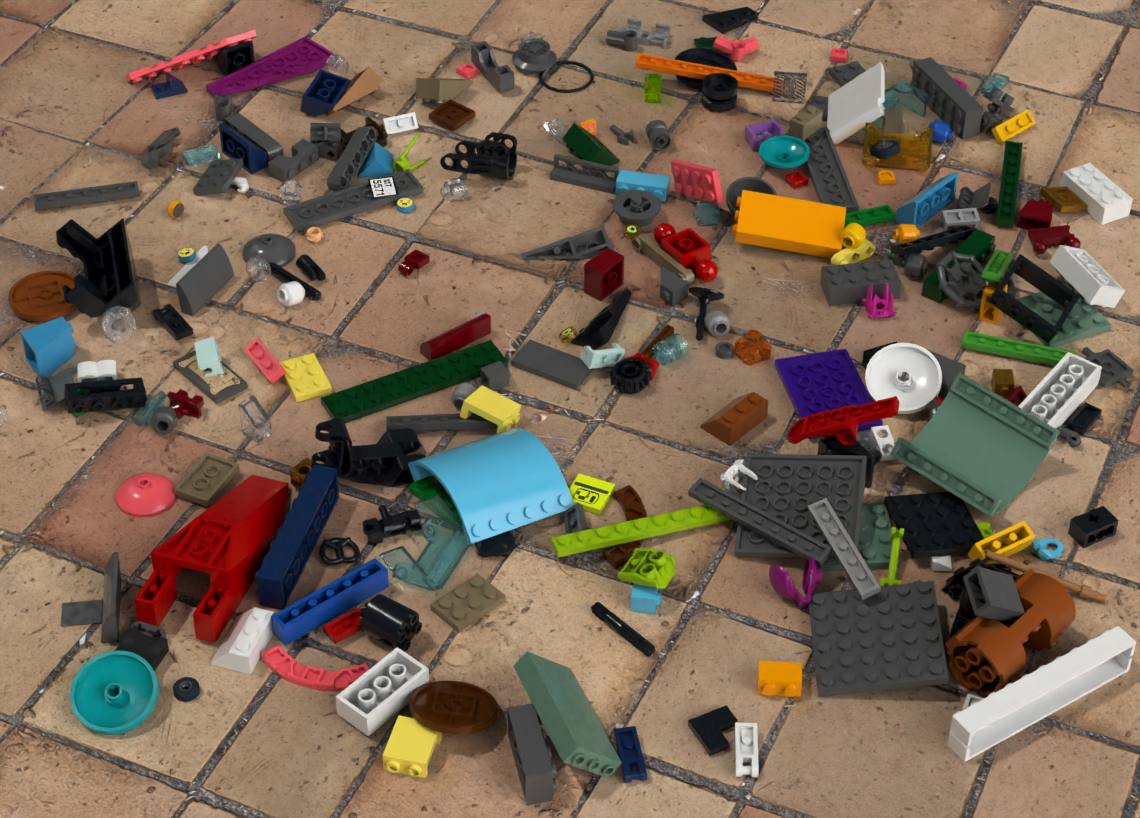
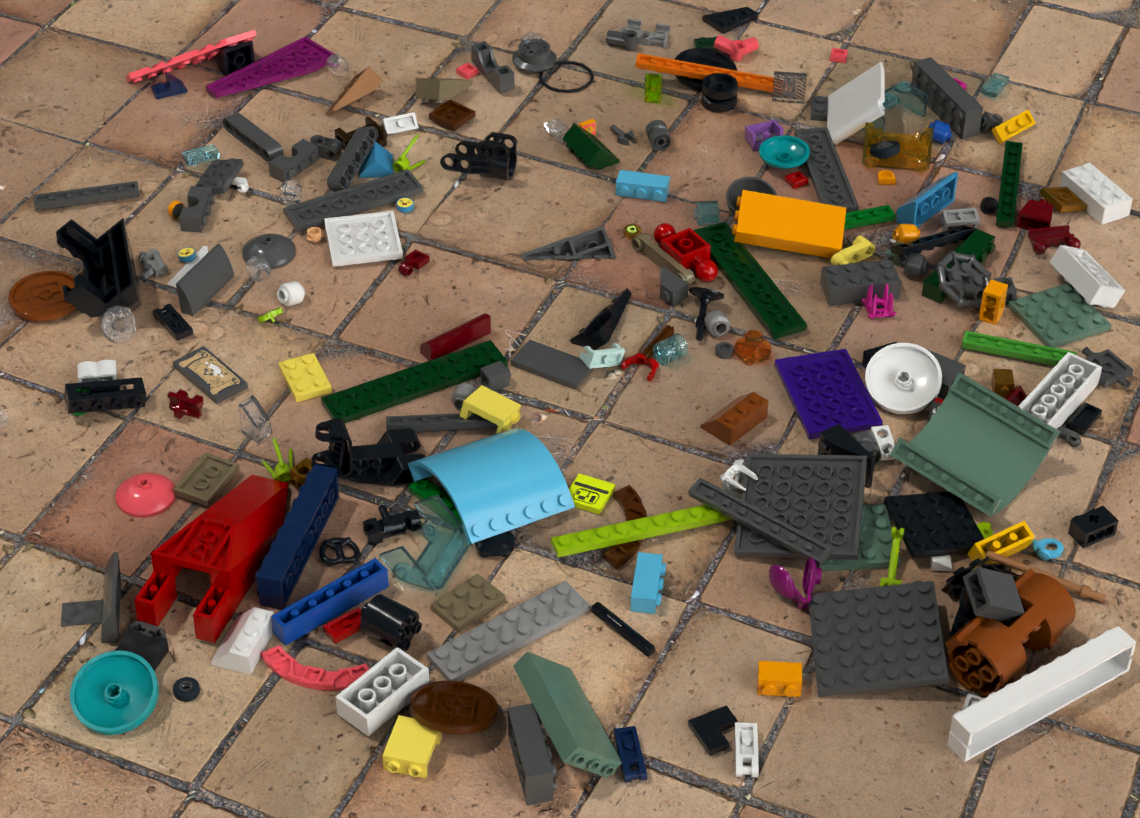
(48, 346): dark azure slope -> none
(52, 390): dark grey hinge -> none
(146, 413): clear light blue plate -> none
(152, 264): none -> light grey piece
(159, 148): dark grey plate -> none
(164, 420): dark grey head -> none
(195, 216): none -> dark grey arch
(209, 356): light aqua hinge -> none
(223, 106): dark grey piece -> none
(239, 147): dark blue slope -> none
(265, 360): coral plate -> none
(270, 315): none -> lime piece
(282, 470): none -> lime plant
(288, 277): black axle -> none
(310, 268): black hinge -> none
(323, 93): dark blue slope -> none
(325, 131): dark grey hips -> none
(363, 238): none -> white plate
(383, 187): sticker -> none
(453, 190): clear head -> none
(508, 632): none -> light grey plate
(568, 334): clear yellow tile -> none
(575, 519): dark grey plate -> none
(584, 177): dark grey fence -> none
(603, 274): dark red brick -> none
(630, 376): black gear -> none
(636, 207): dark grey wheel -> none
(649, 568): lime slope -> none
(696, 181): coral plate -> none
(751, 282): none -> dark green plate
(806, 122): dark tan piece -> none
(842, 421): red piece -> none
(844, 549): light grey plate -> none
(846, 73): dark grey plate -> none
(853, 235): yellow head -> none
(975, 199): dark grey hinge -> none
(994, 97): dark grey hips -> none
(997, 266): bright green plate -> none
(1045, 283): black window -> none

